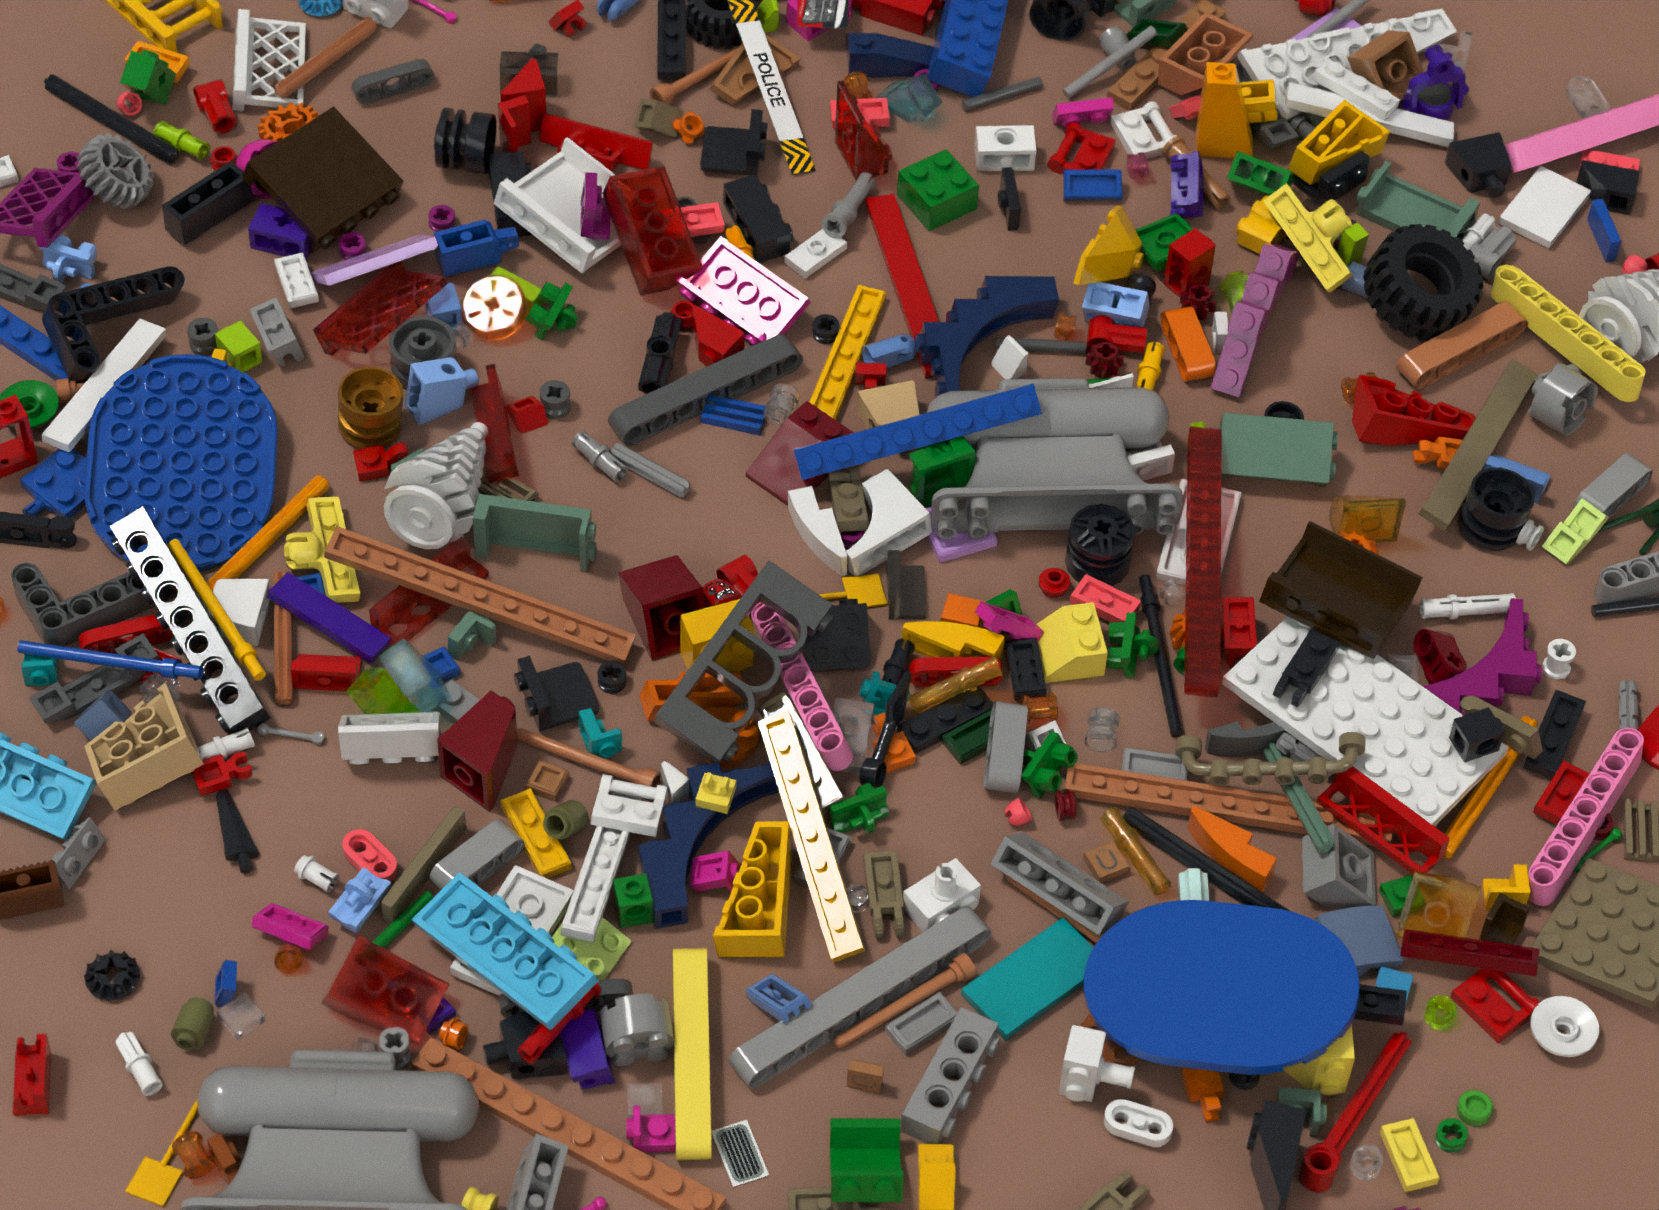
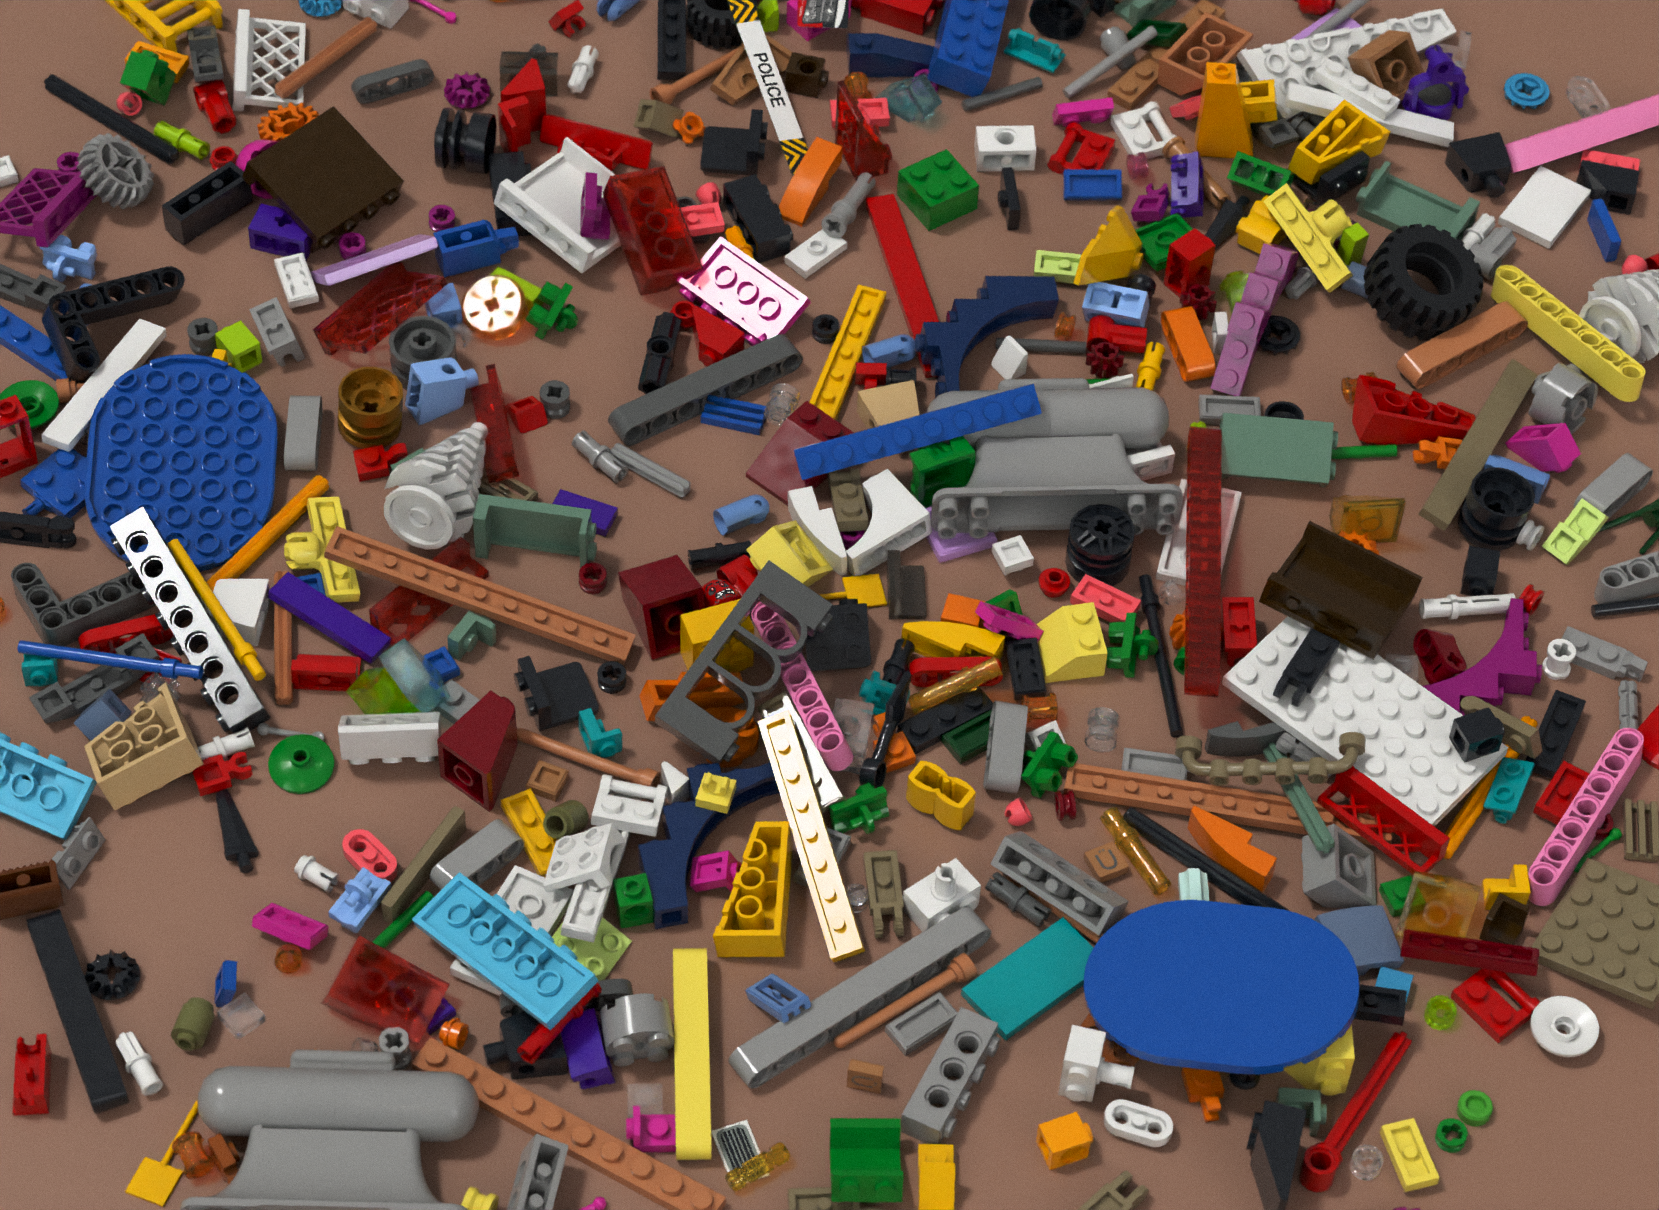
(77, 1012): none -> black beam
(205, 54): none -> dark grey slope
(303, 433): none -> light grey beam
(305, 775): none -> green dish
(462, 97): none -> magenta gear
(582, 69): none -> white axle
(583, 858): none -> white piece
(587, 584): none -> dark red bush
(601, 513): none -> dark purple tile
(709, 193): none -> coral hinge
(717, 555): none -> black pin
(741, 514): none -> medium blue piece
(757, 1166): none -> clear yellow axle
(791, 551): none -> light yellow slope
(805, 75): none -> dark brown brick
(810, 181): none -> orange slope
(897, 376): none -> black bush
(938, 794): none -> yellow brick
(1012, 555): none -> white tile
(1018, 899): none -> dark grey pin
(1039, 53): none -> teal hinge
(1056, 264): none -> yellowish green plate
(1064, 1140): none -> light orange brick
(1151, 206): none -> magenta plate
(1213, 406): none -> light grey tile
(1227, 220): none -> black bar
(1281, 327): none -> black gear
(1304, 279): none -> light grey axle
(1364, 451): none -> green bar
(1480, 571): none -> black brick
(1508, 788): none -> teal hinge
(1531, 84): none -> dark azure gear
(1531, 599): none -> red bush
(1545, 446): none -> dark pink slope
(1604, 656): none -> light grey hinge

